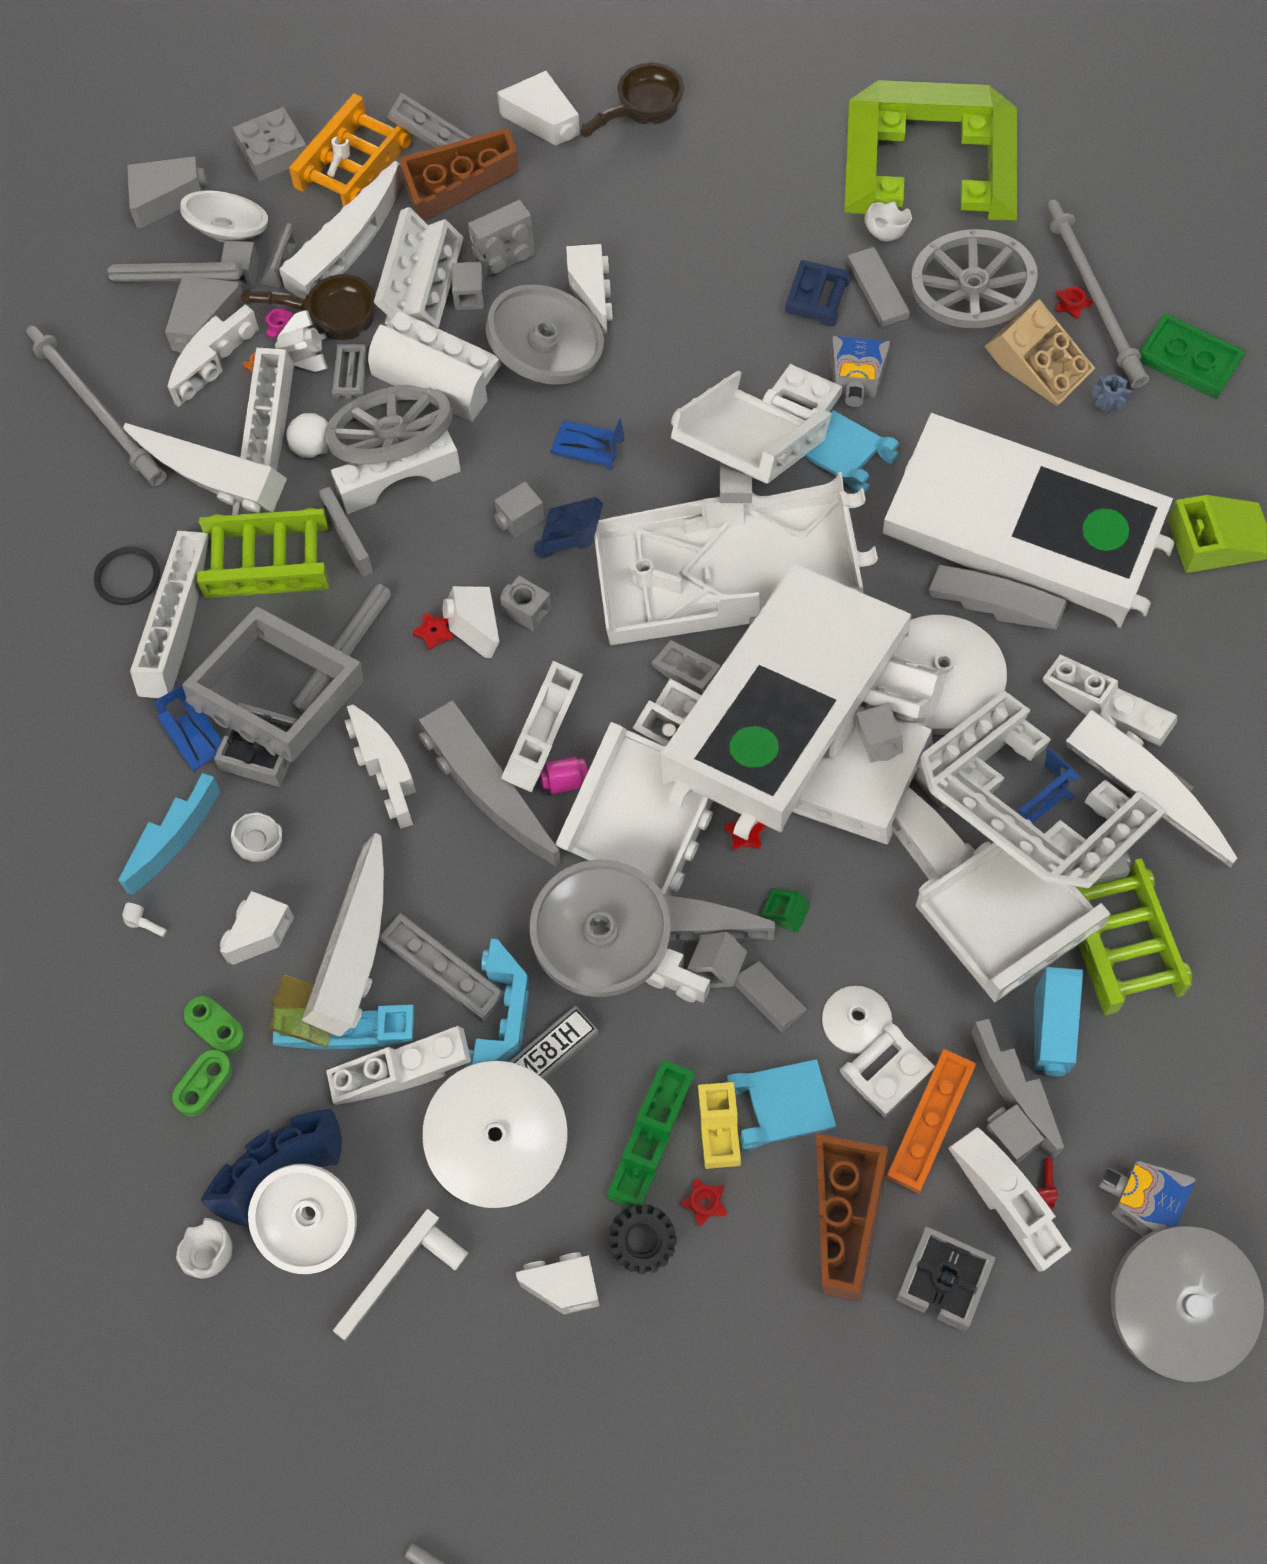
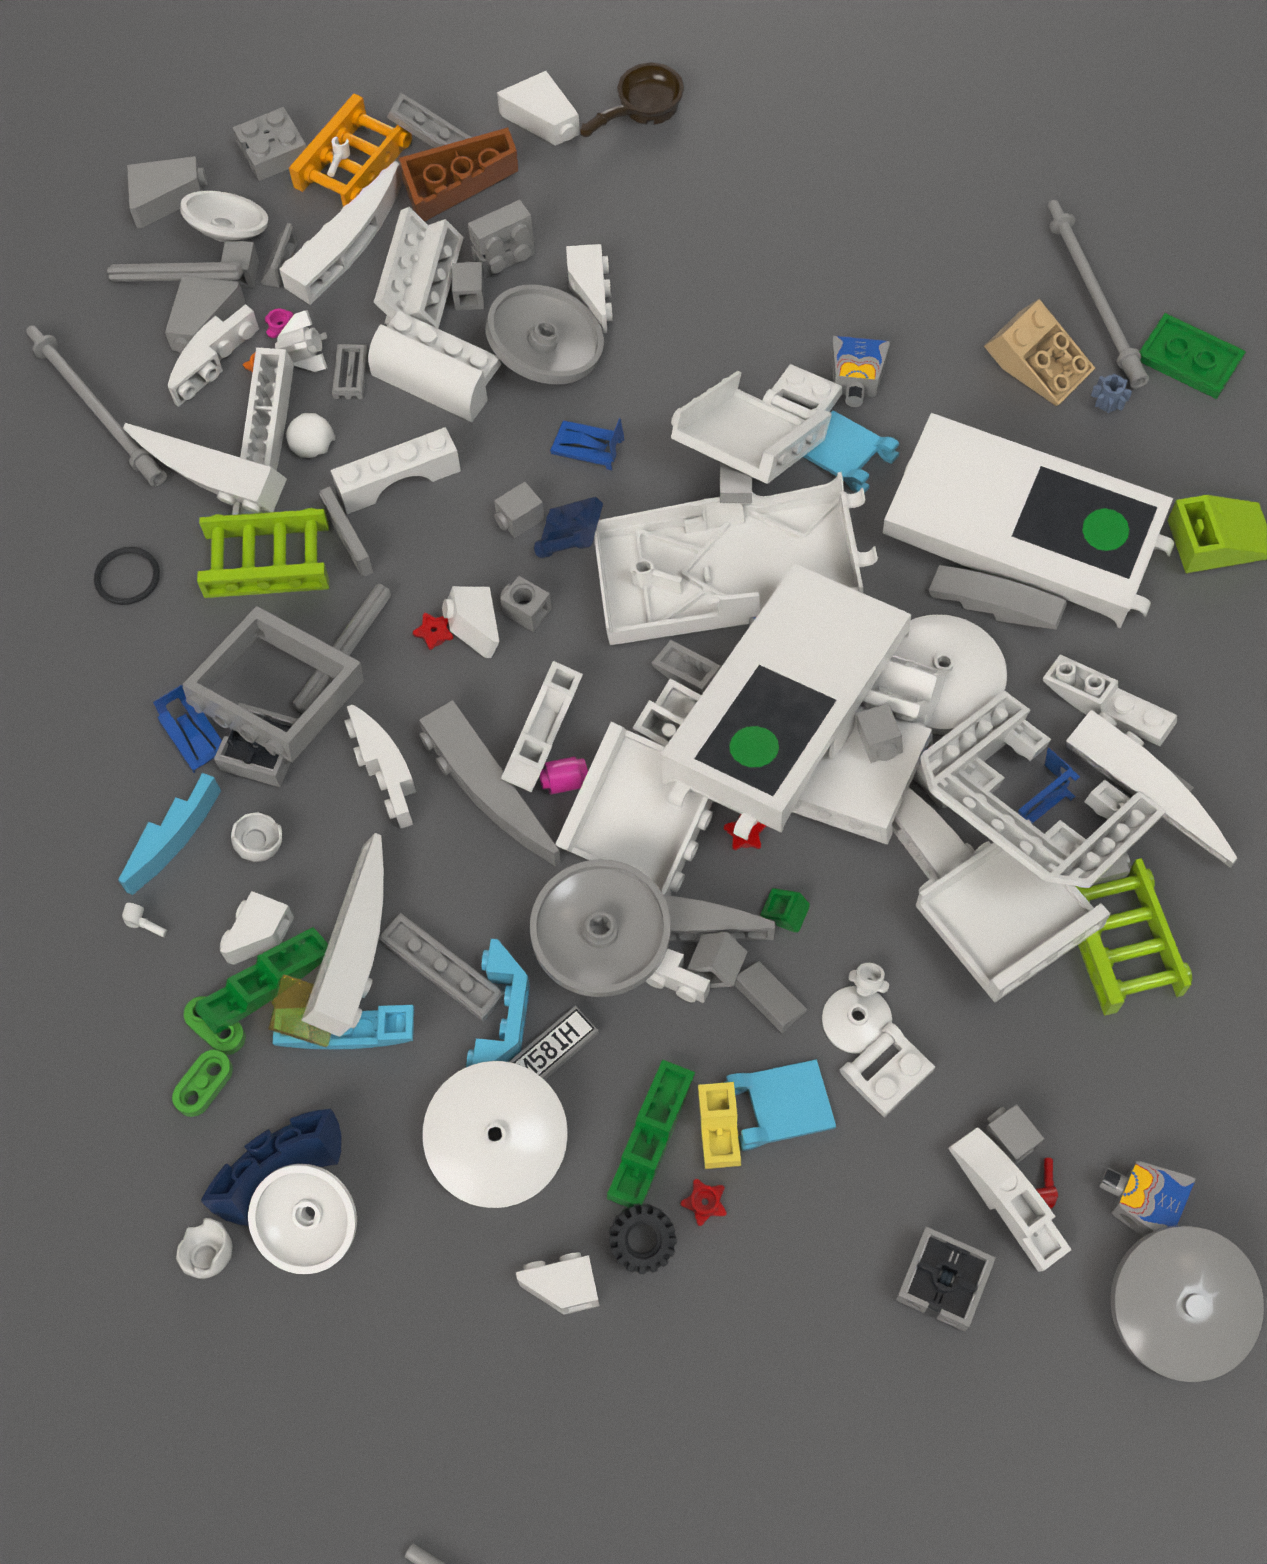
(170, 617): white slope -> none
(260, 983): none -> green slope
(336, 305): dark brown piece -> none
(393, 432): light grey wheel -> none
(399, 1068): white slope -> none
(422, 1233): white piece -> none
(808, 288): dark blue plate -> none
(849, 1201): dark orange wedge -> none
(869, 979): none -> white plate
(878, 287): light grey tile -> none
(882, 115): lime slope -> none
(887, 221): white hair -> none
(931, 1121): orange plate -> none
(974, 281): light grey wheel -> none
(1013, 1088): light grey slope -> none
(1057, 1020): medium azure slope -> none
(1072, 294): red plate -> none

